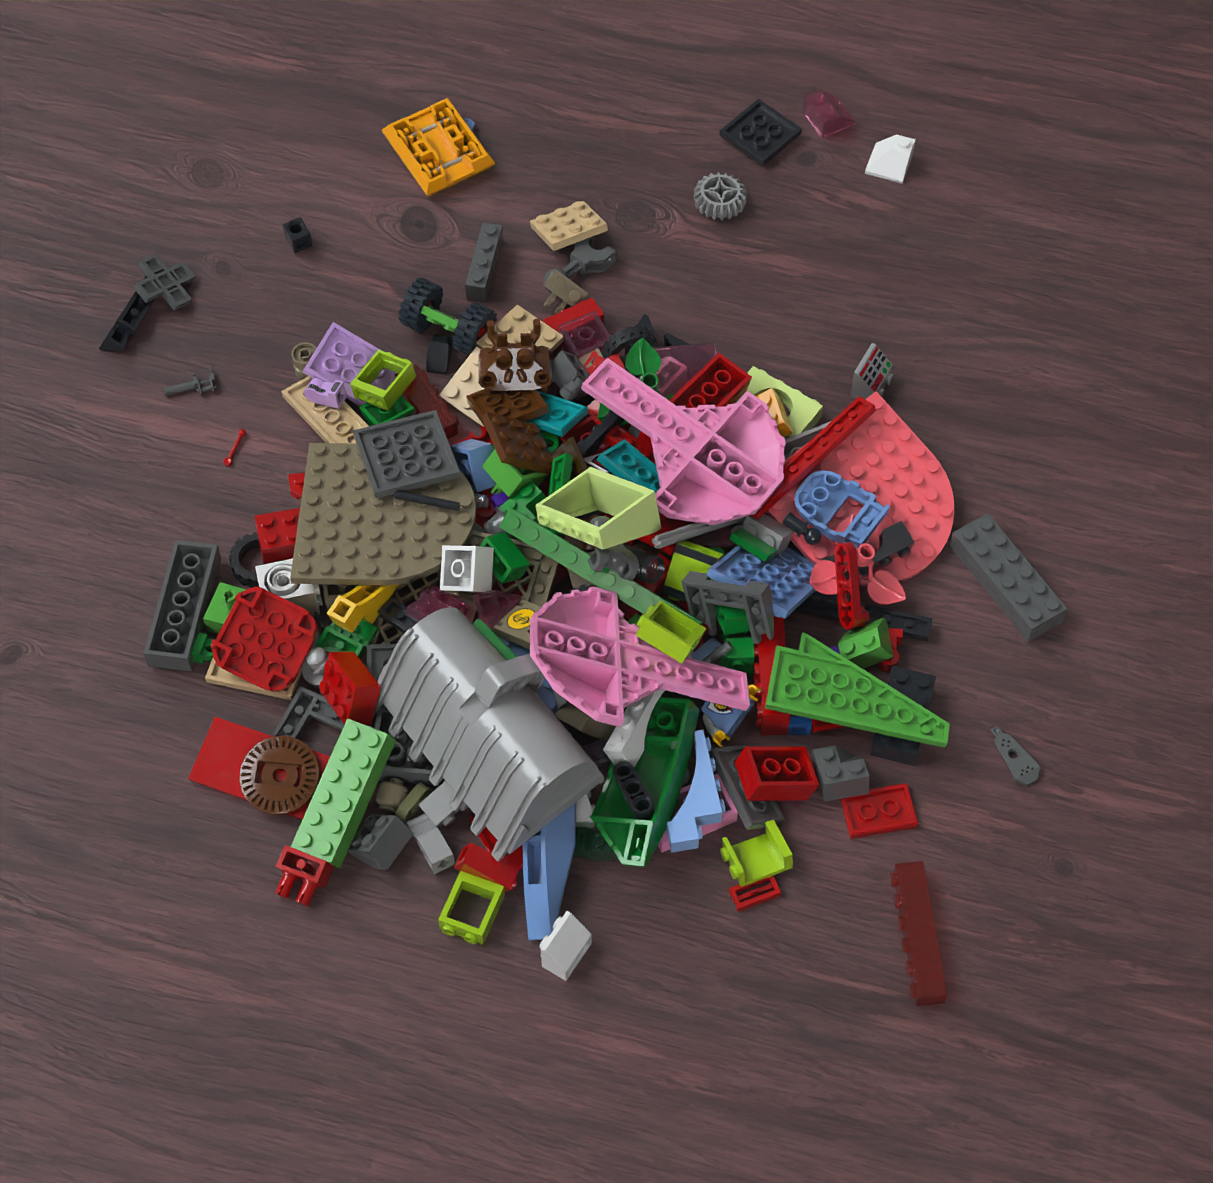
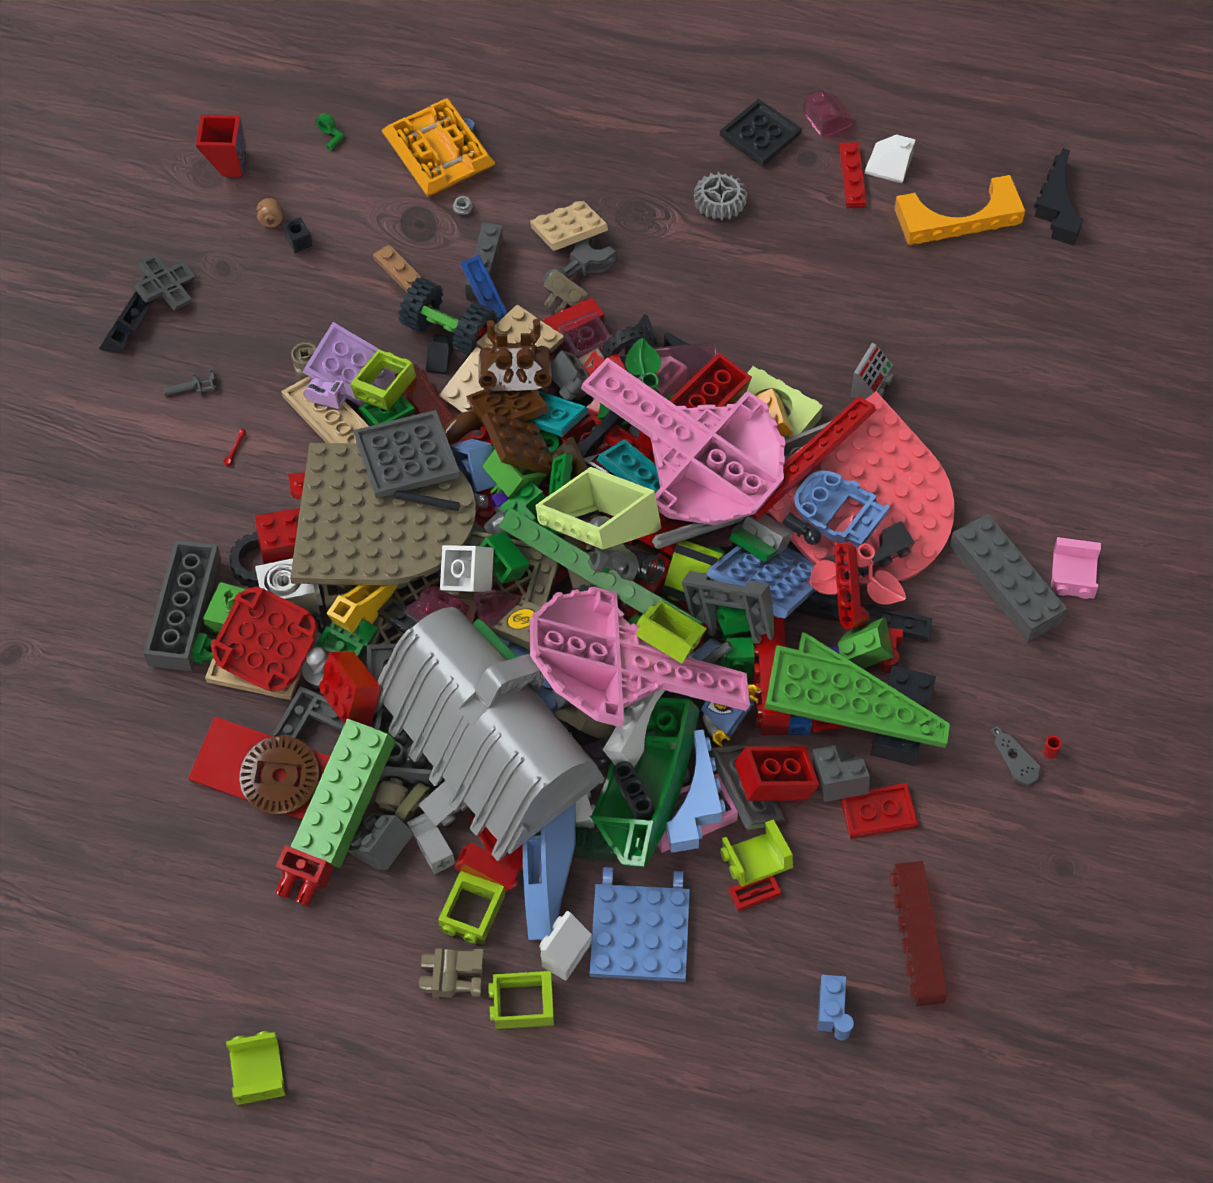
(222, 143): none -> red slope
(256, 1067): none -> lime panel
(269, 212): none -> medium nougat head
(327, 125): none -> green plate
(396, 267): none -> medium nougat plate
(447, 968): none -> dark tan hips
(461, 426): none -> reddish brown cylinder
(462, 205): none -> light grey plate
(483, 286): none -> blue tile
(516, 980): none -> lime window
(640, 931): none -> medium blue plate
(832, 1007): none -> medium blue hinge
(852, 175): none -> red plate
(924, 225): none -> light orange arch
(1052, 747): none -> red hinge
(1056, 205): none -> black arch
(1075, 568): none -> bright pink panel

